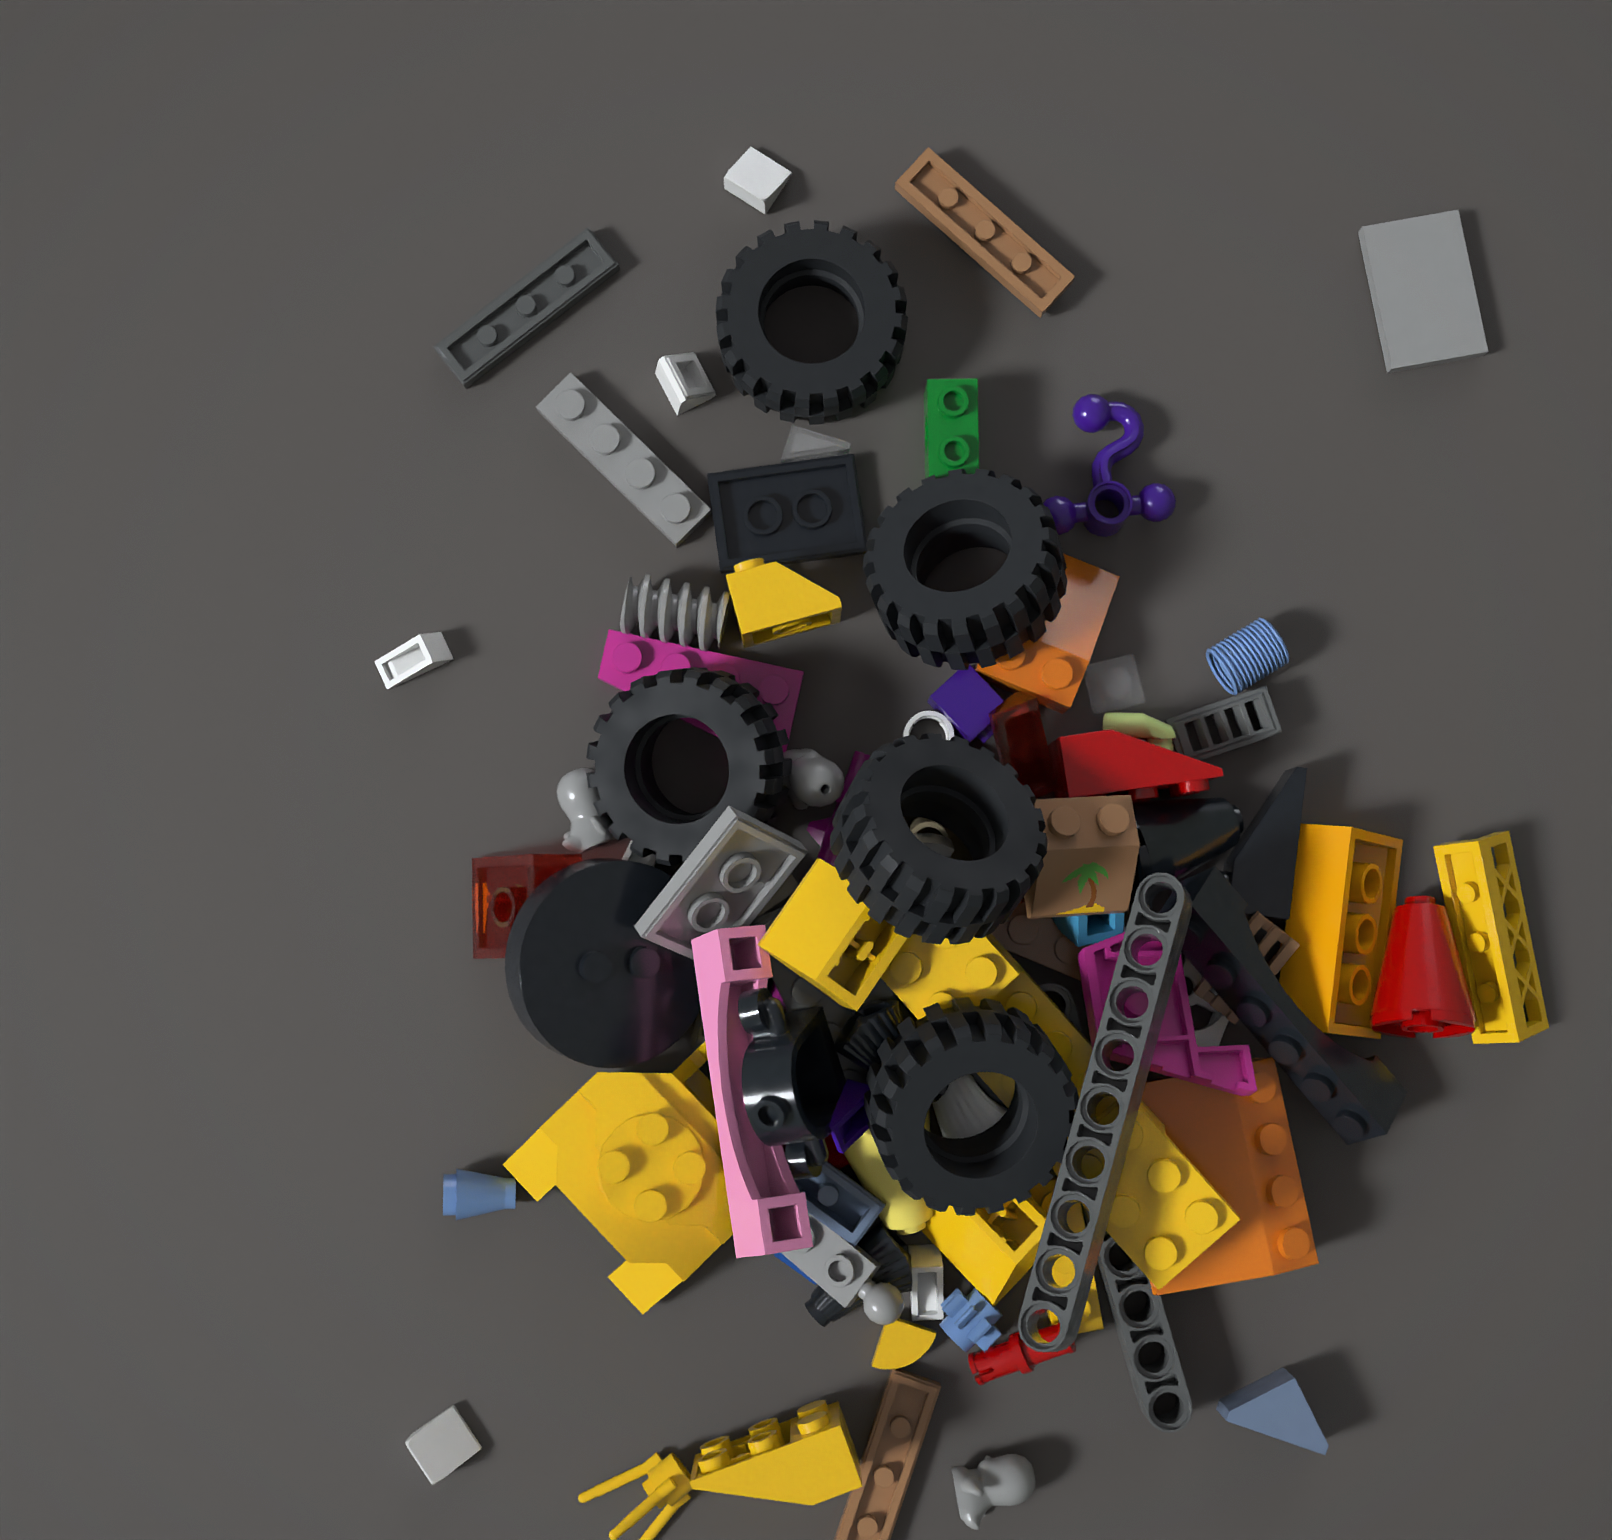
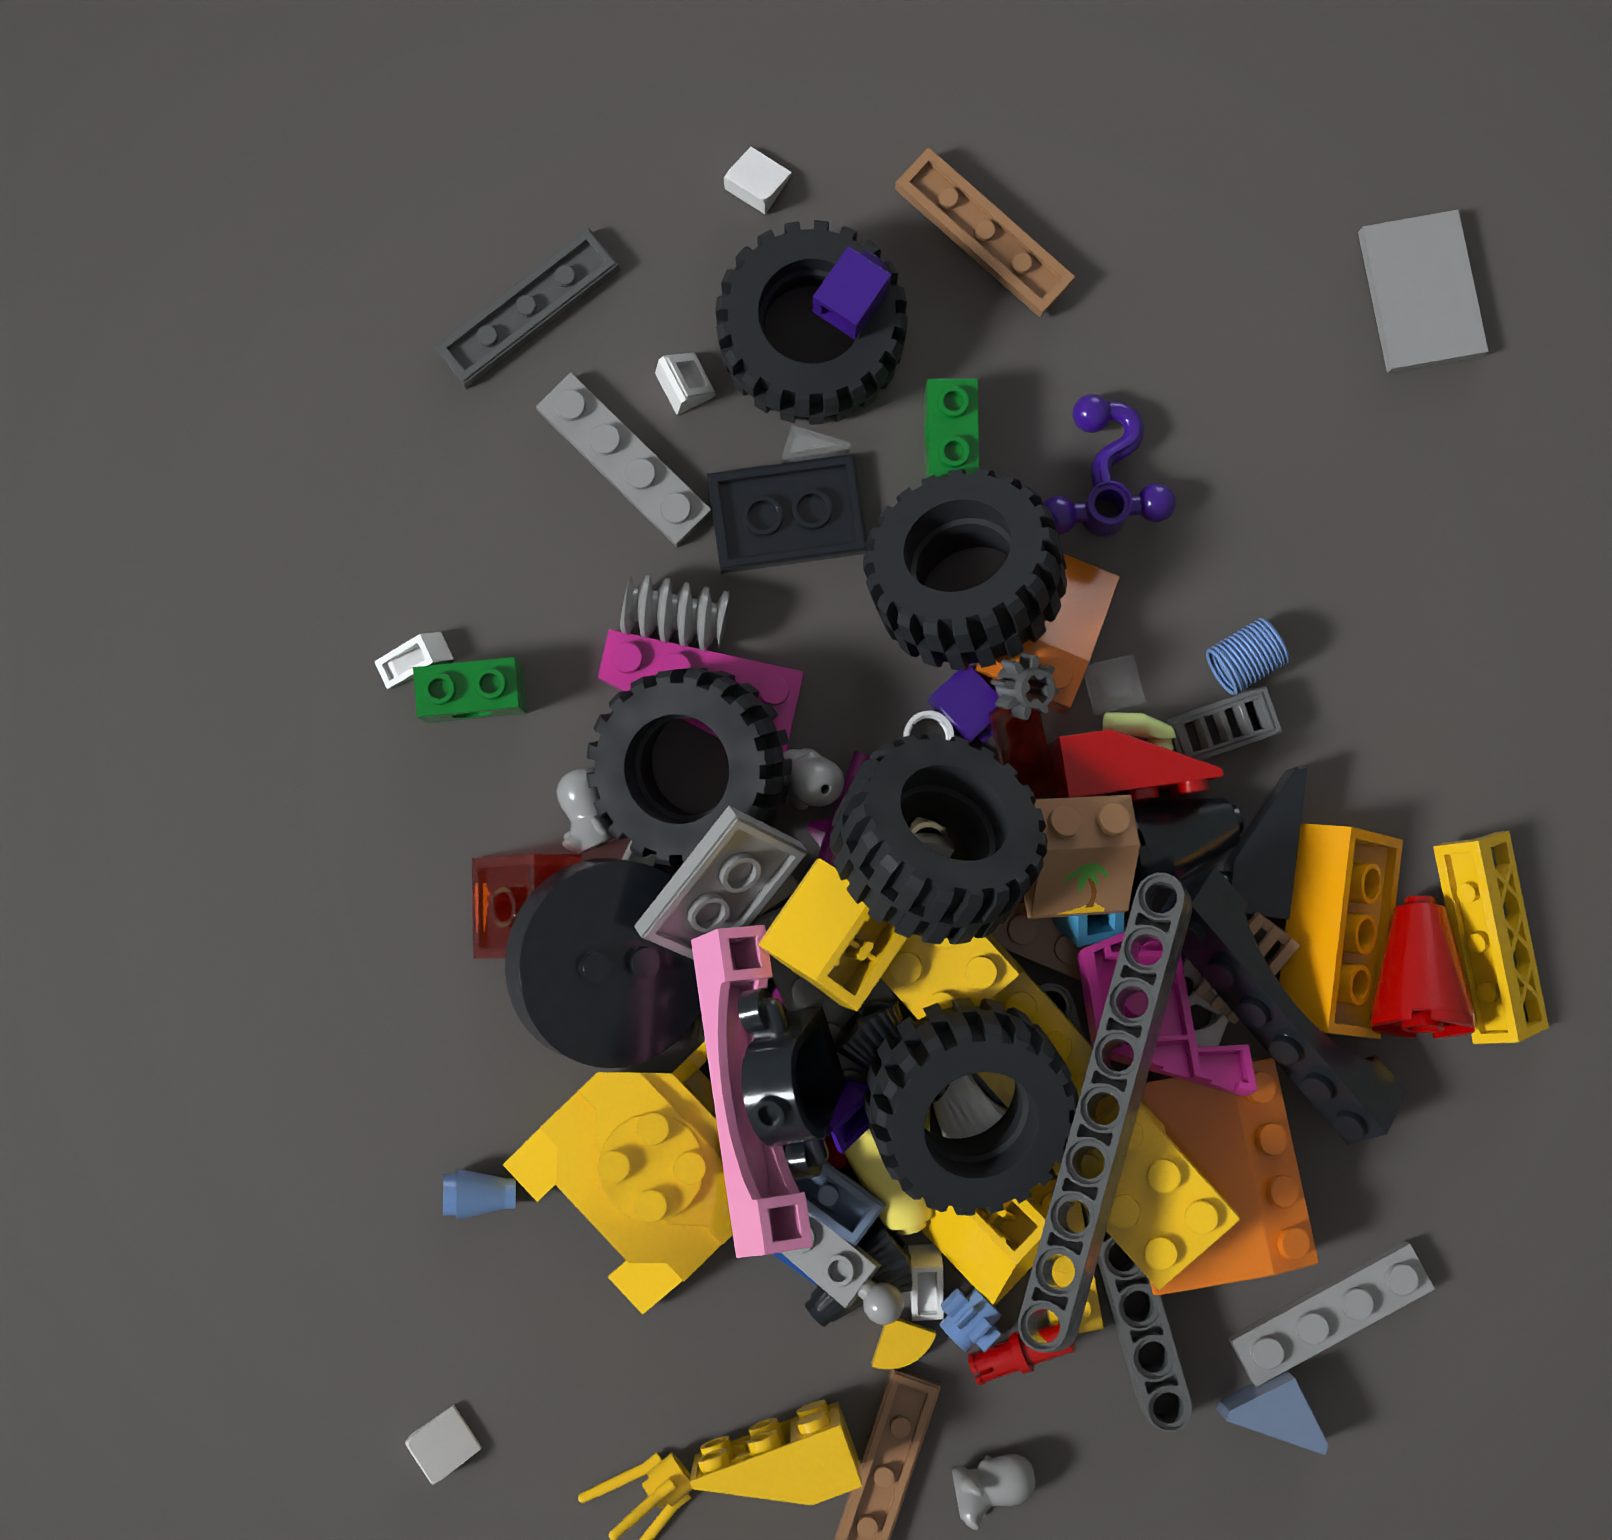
(469, 690): none -> green brick
(777, 602): yellow slope -> none
(852, 291): none -> dark purple brick
(1025, 686): none -> dark grey gear
(1331, 1313): none -> light grey plate

